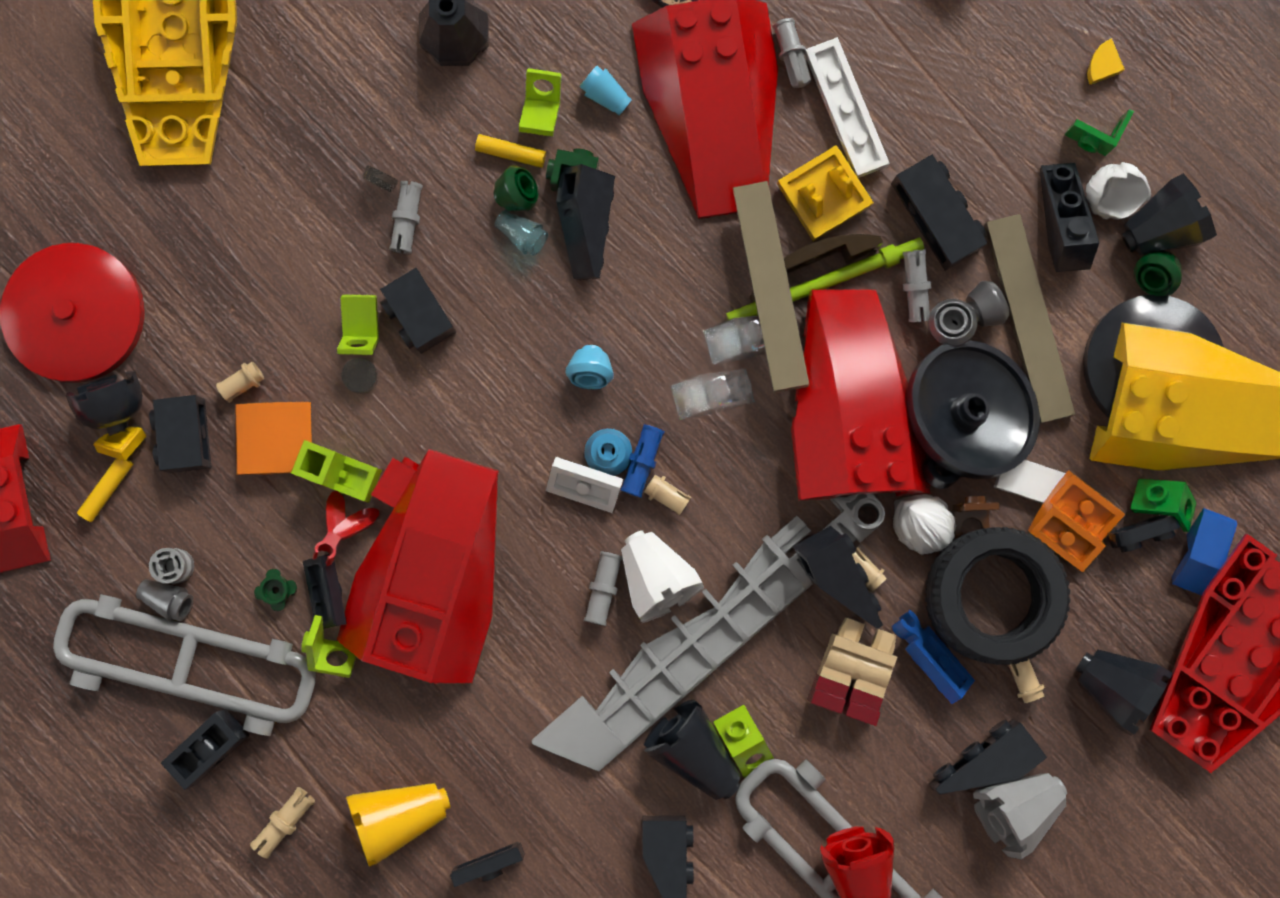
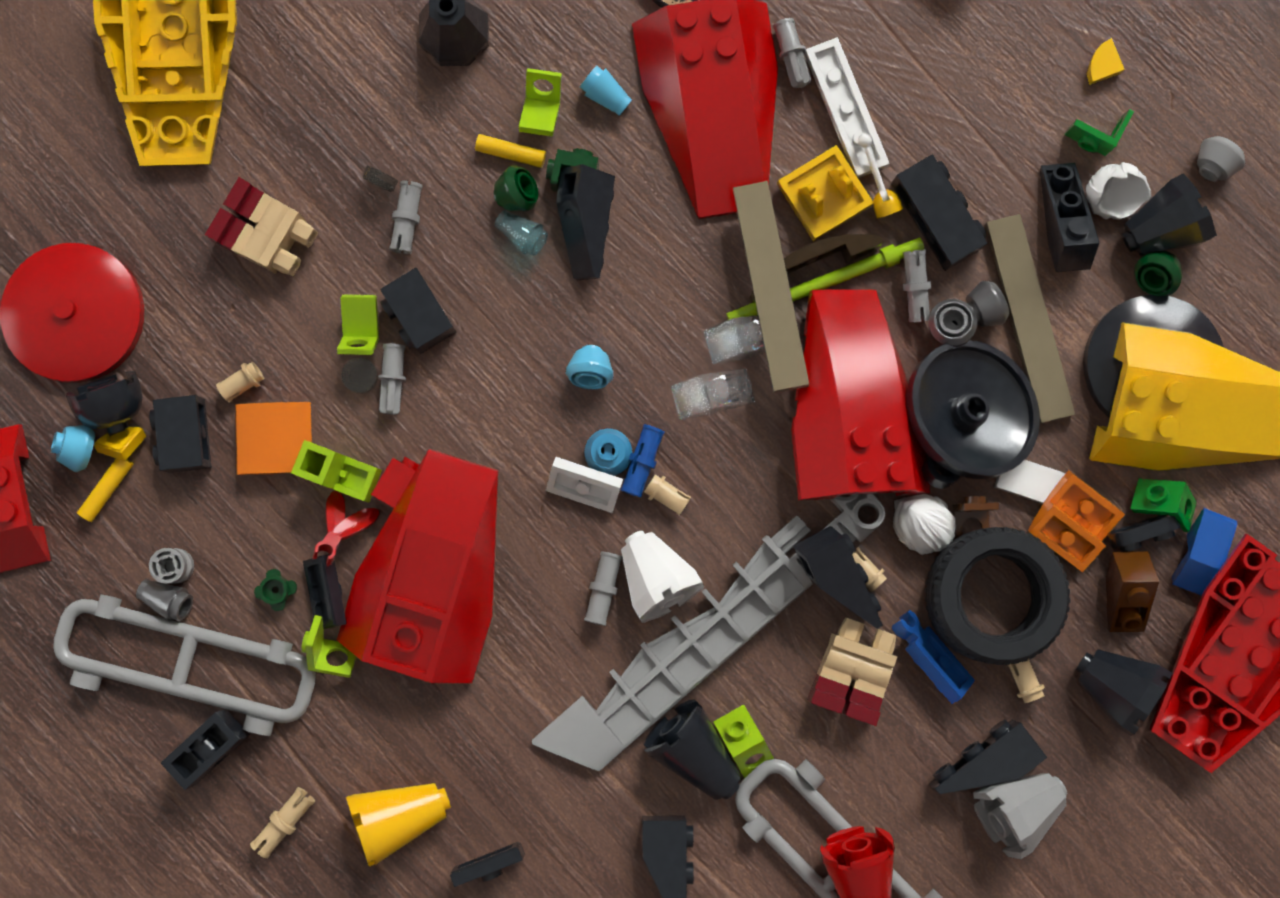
(74, 446): none -> medium azure cone
(273, 233): none -> tan hips
(391, 378): none -> light grey axle
(886, 200): none -> hinge
(1130, 591): none -> reddish brown slope
(1219, 158): none -> light grey cone

